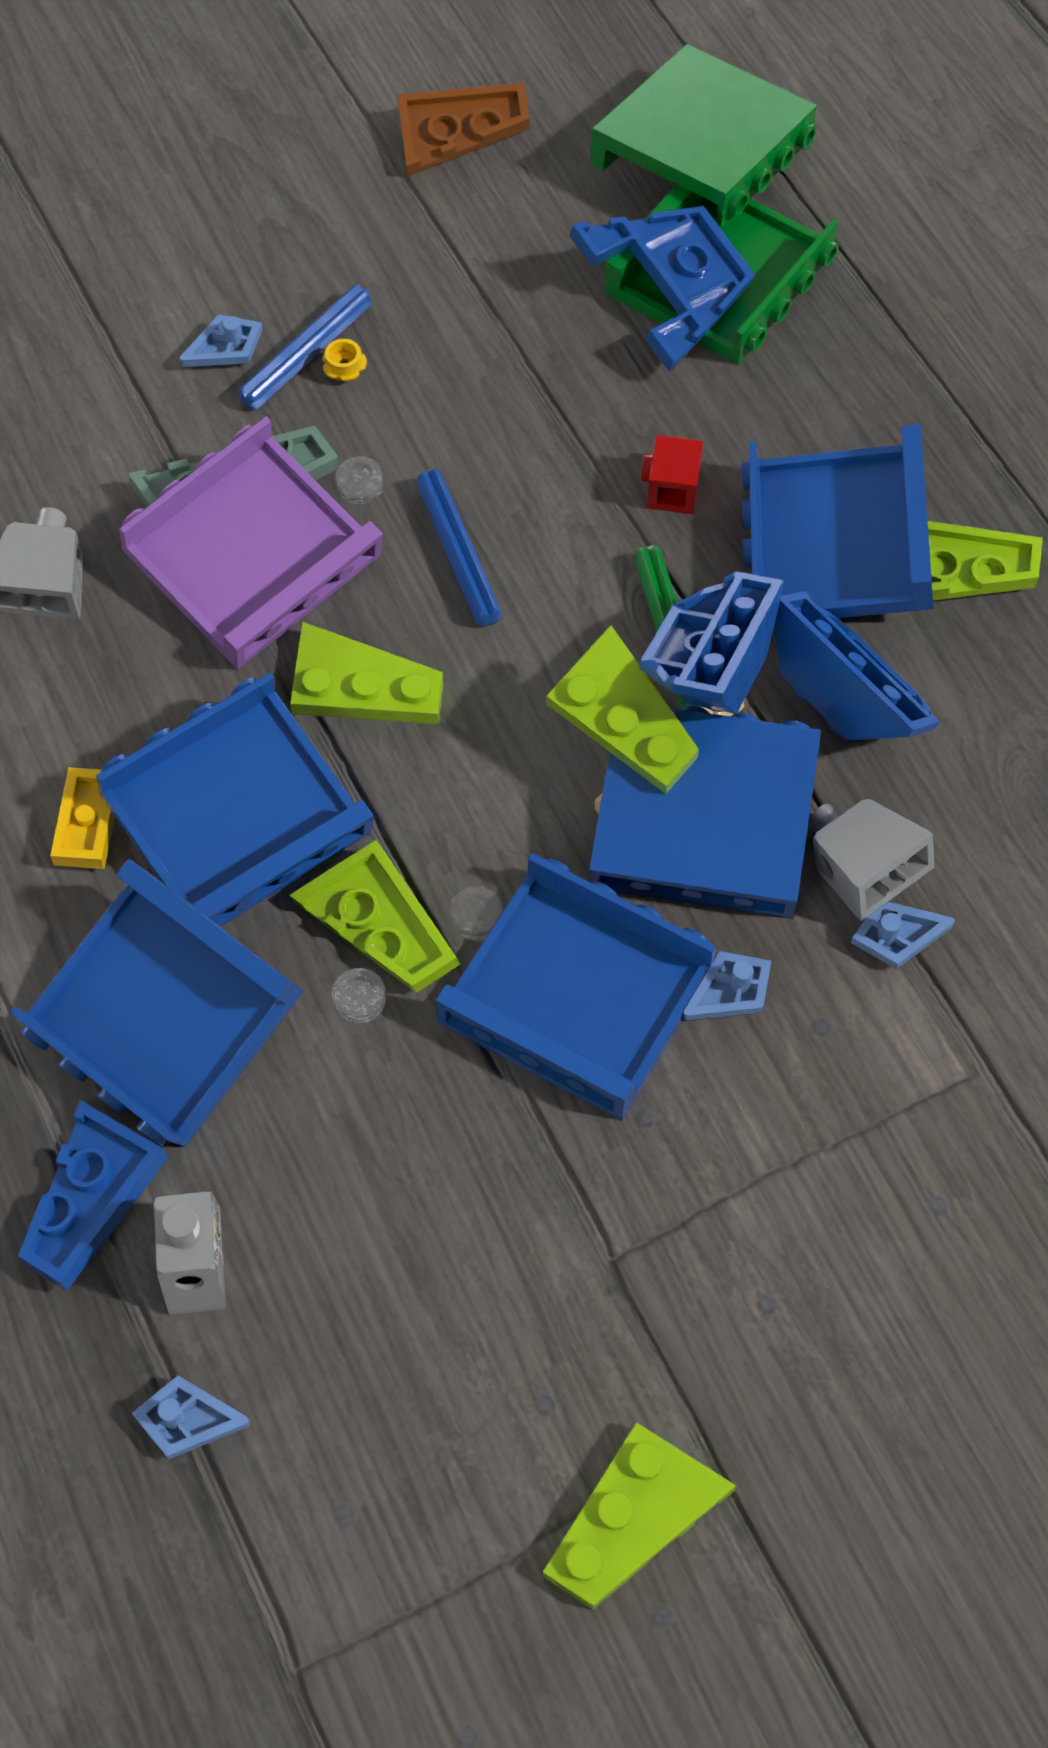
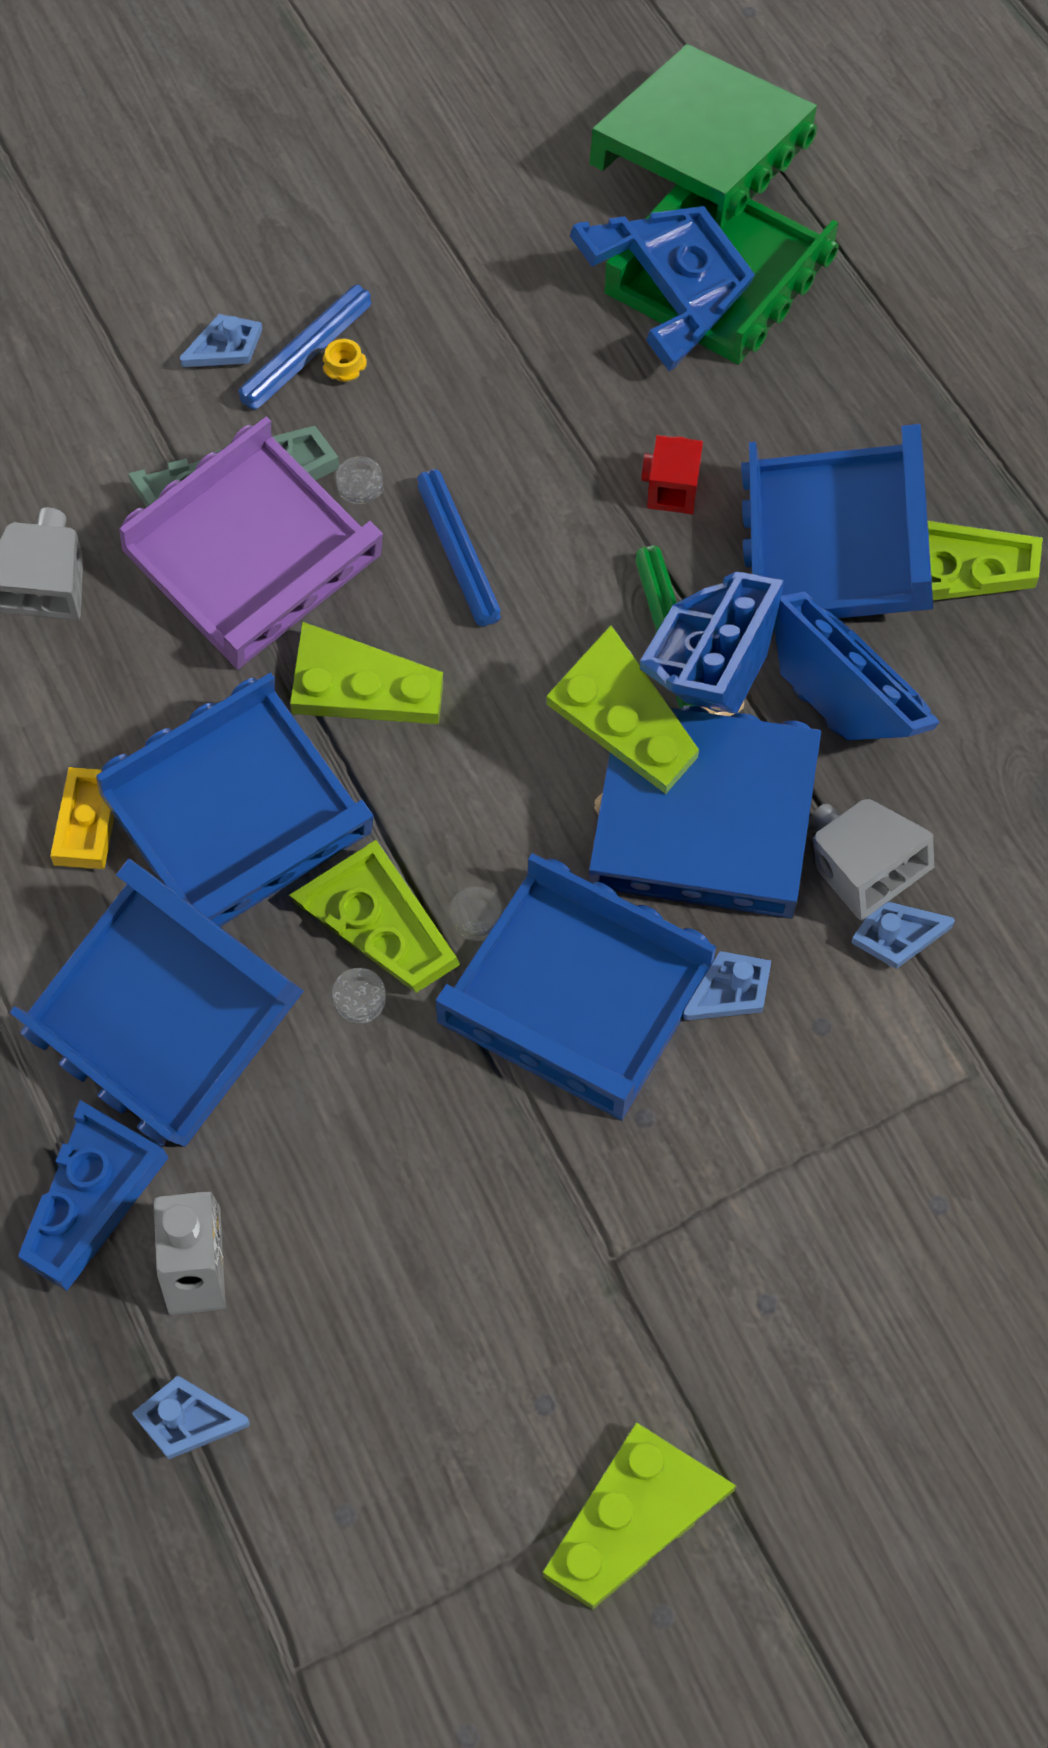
(458, 121): dark orange wing -> none

